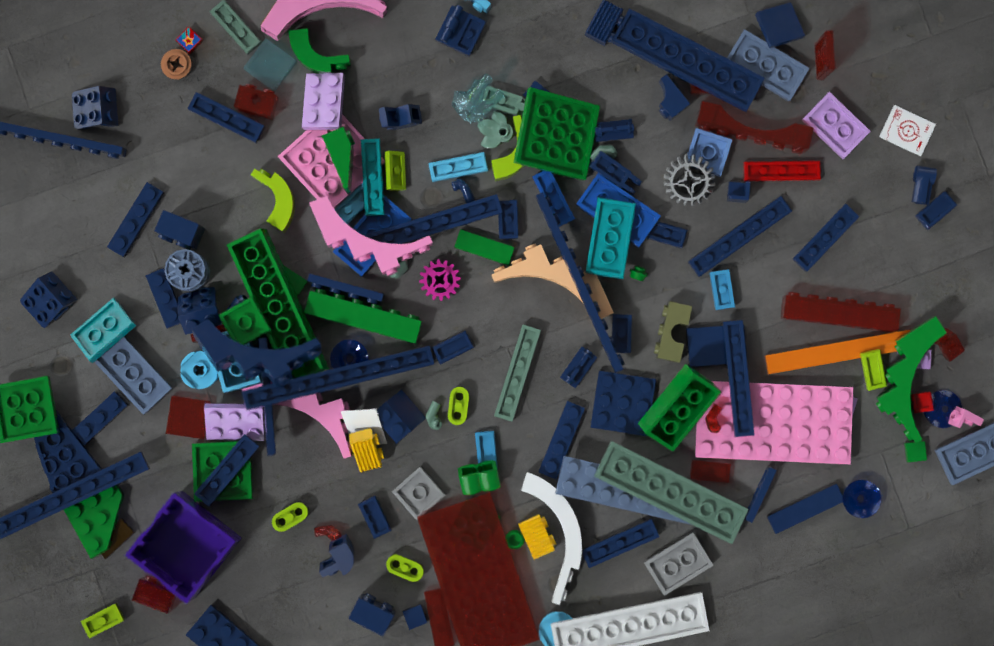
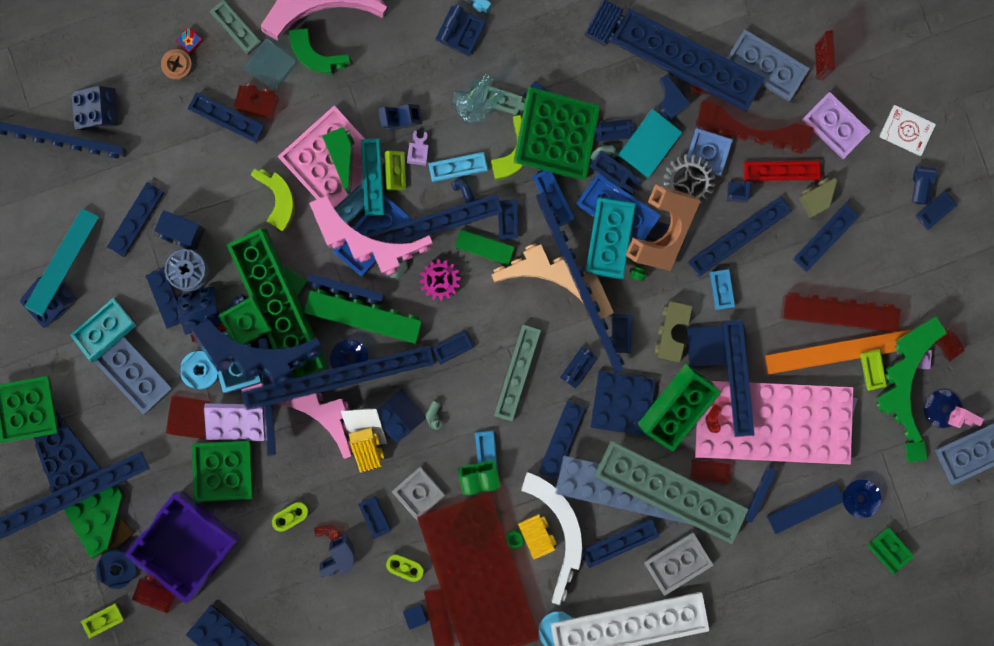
(61, 262): none -> teal tile
(100, 418): dark blue plate -> none
(108, 577): none -> dark blue plate
(227, 470): dark blue plate -> none
(323, 101): lavender plate -> none
(372, 614): dark blue brick -> none
(417, 151): none -> lavender plate
(458, 406): lime plate -> none
(492, 130): sand green plate -> none
(649, 143): none -> teal tile
(665, 250): none -> nougat arch
(780, 25): dark blue tile -> none
(818, 199): none -> olive slope
(890, 550): none -> green plate
(922, 402): red tile -> none

